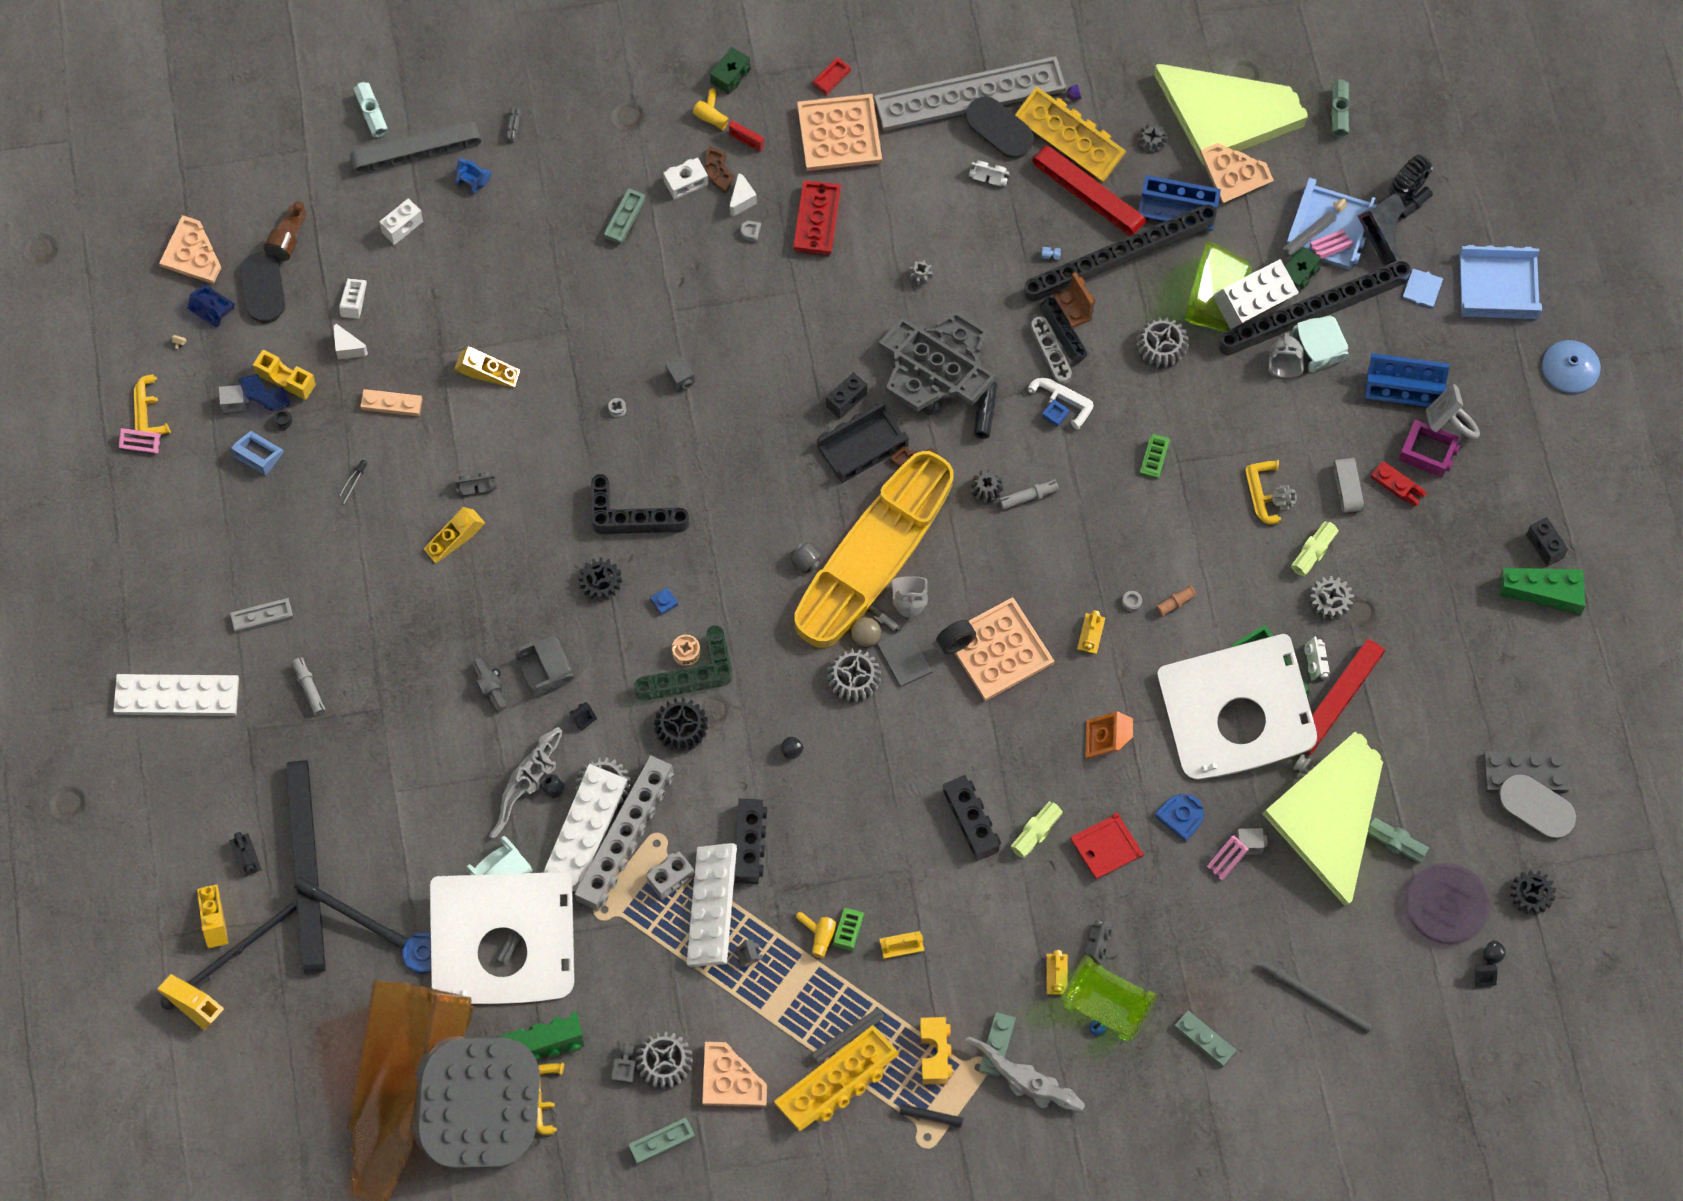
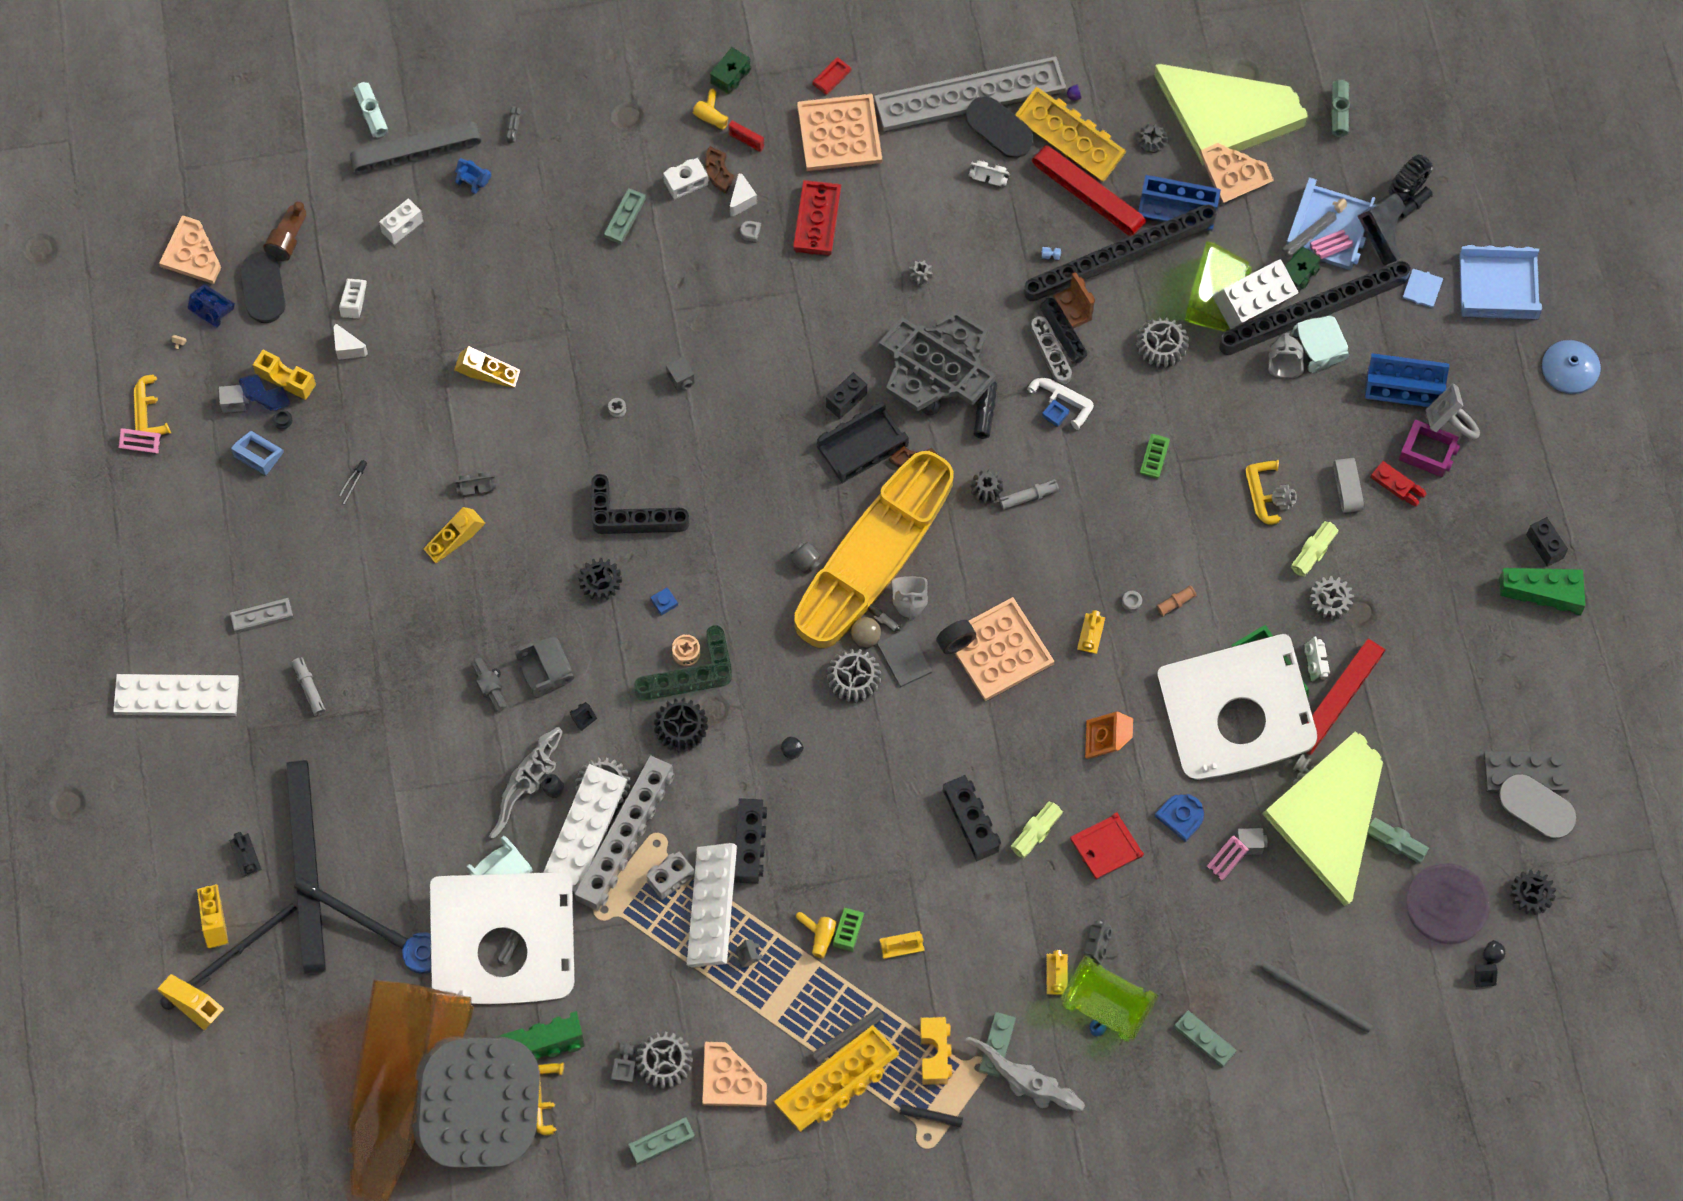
(391, 402): light nougat plate -> none

